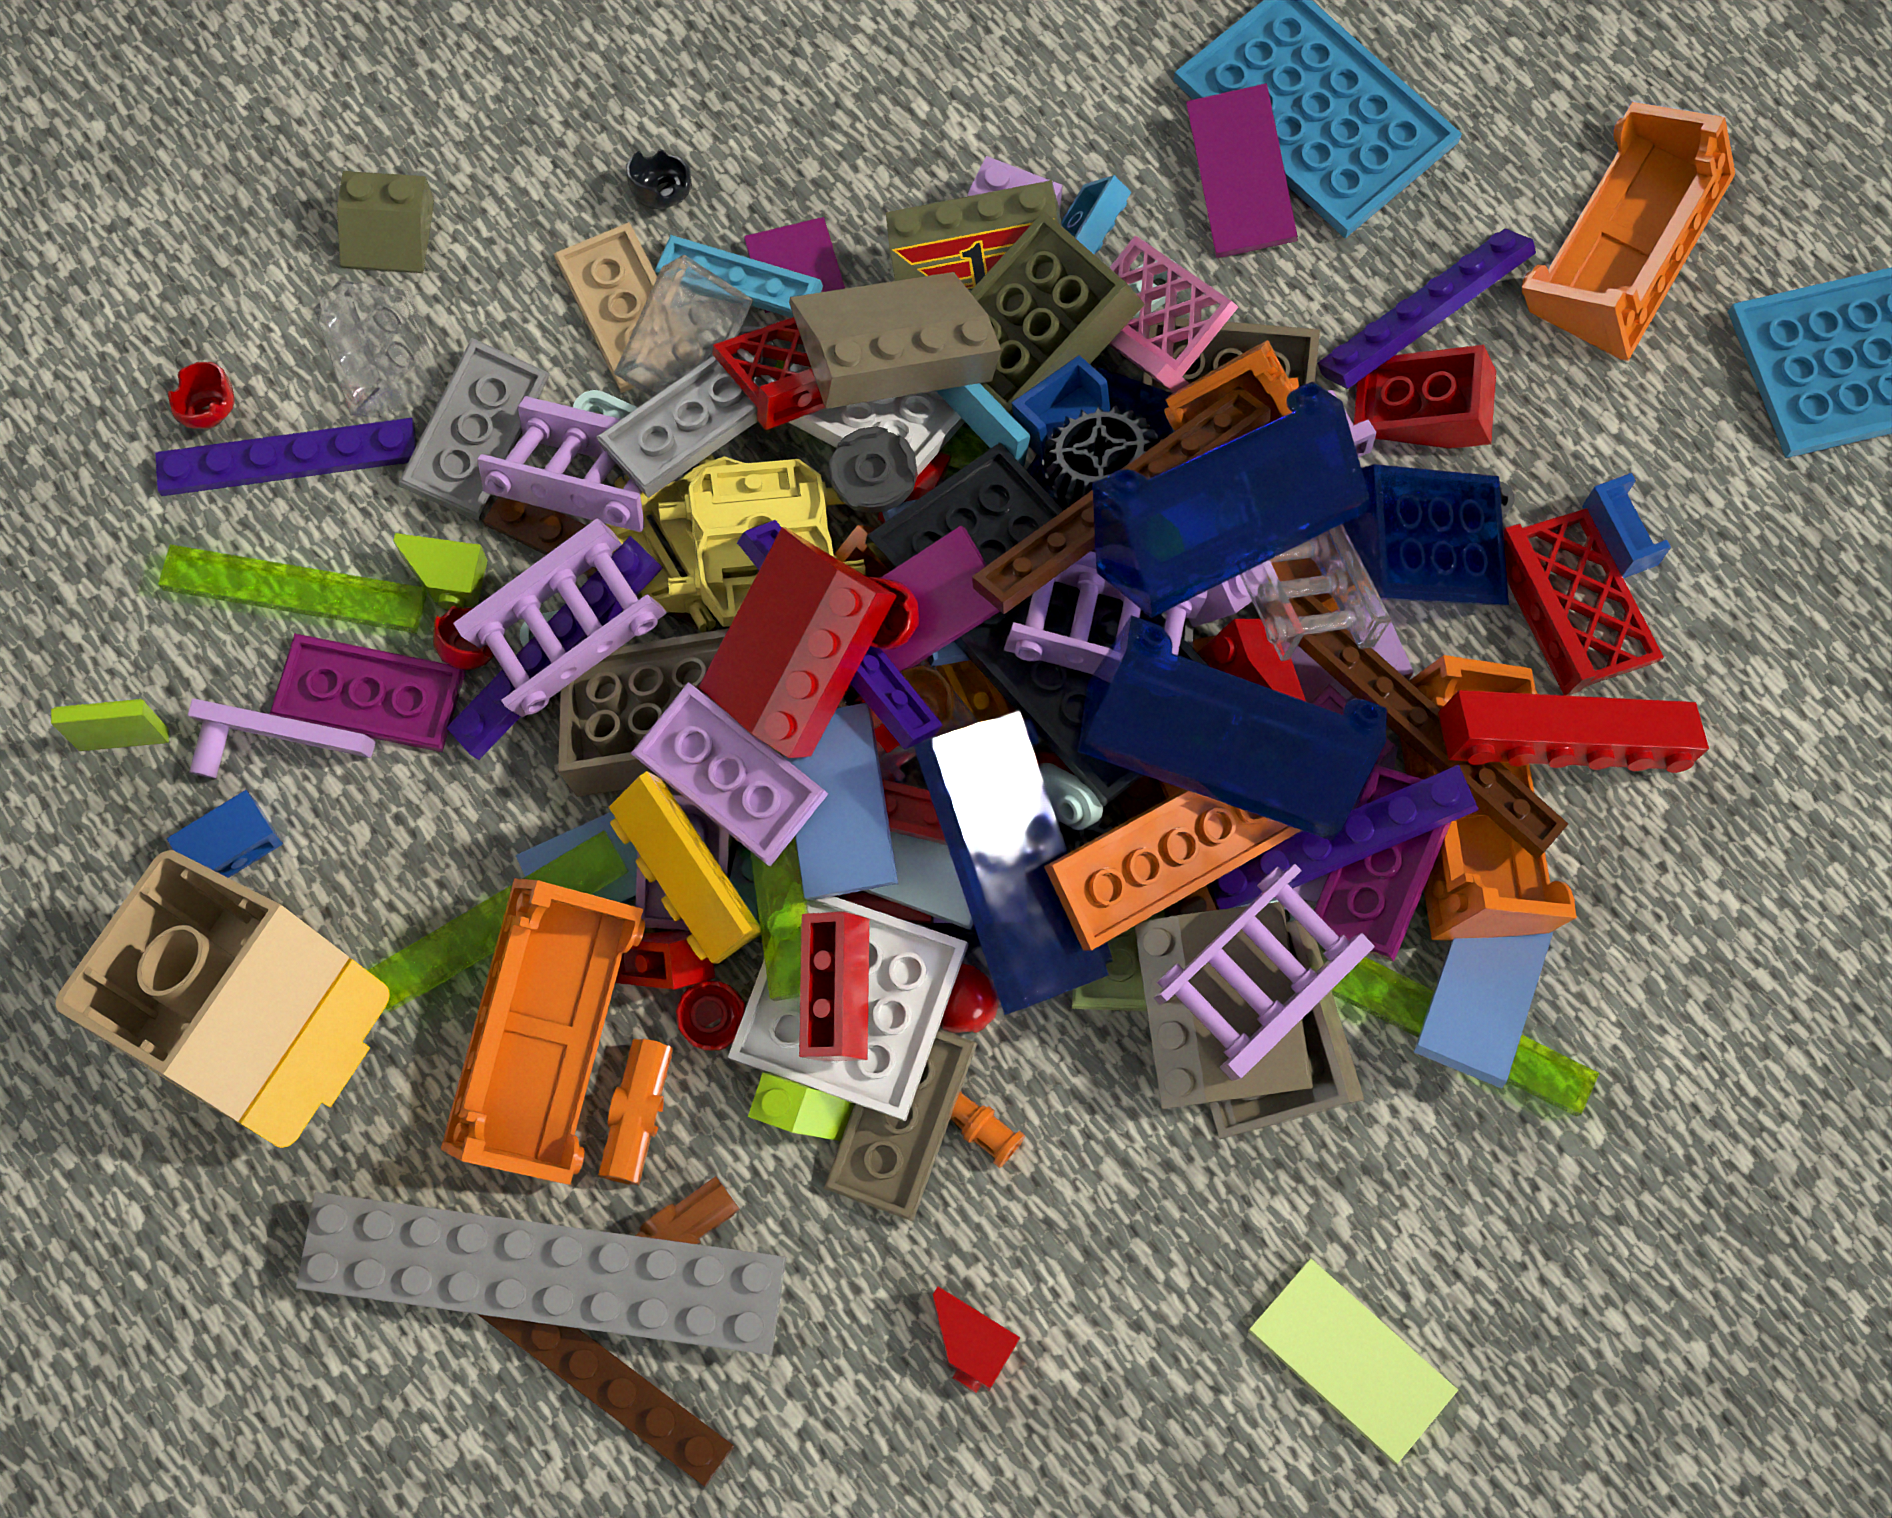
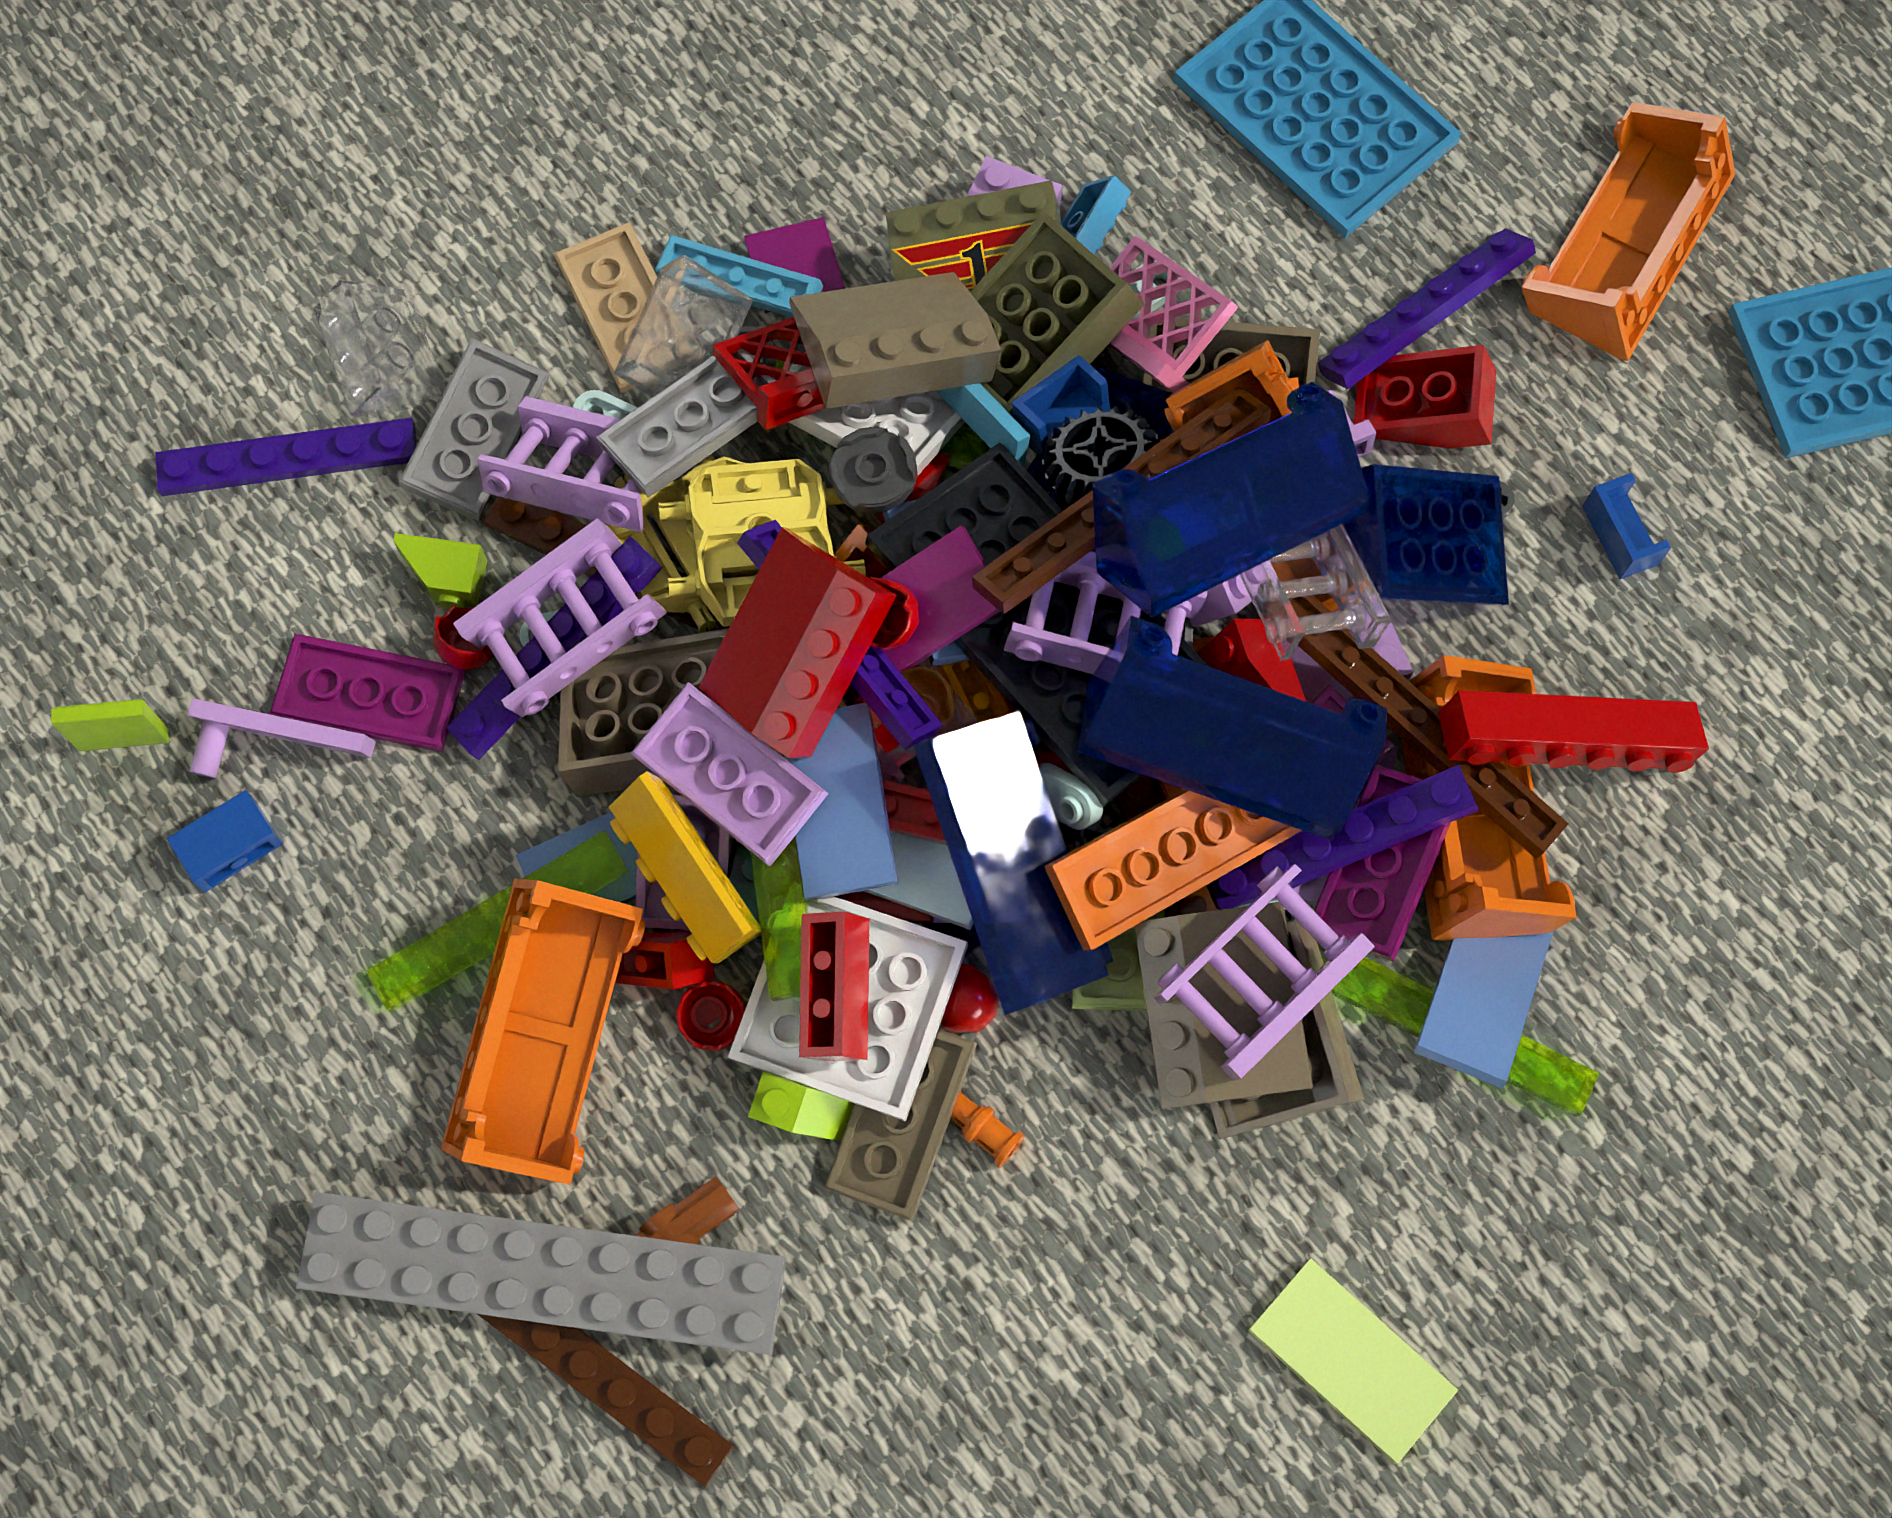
(198, 387): red hair -> none
(226, 997): tan piece -> none
(293, 588): clear neon green plate -> none
(384, 221): olive slope -> none
(635, 1111): orange piece -> none
(647, 173): black hair -> none
(972, 1342): red slope -> none
(1242, 171): magenta tile -> none
(1548, 609): red fence -> none

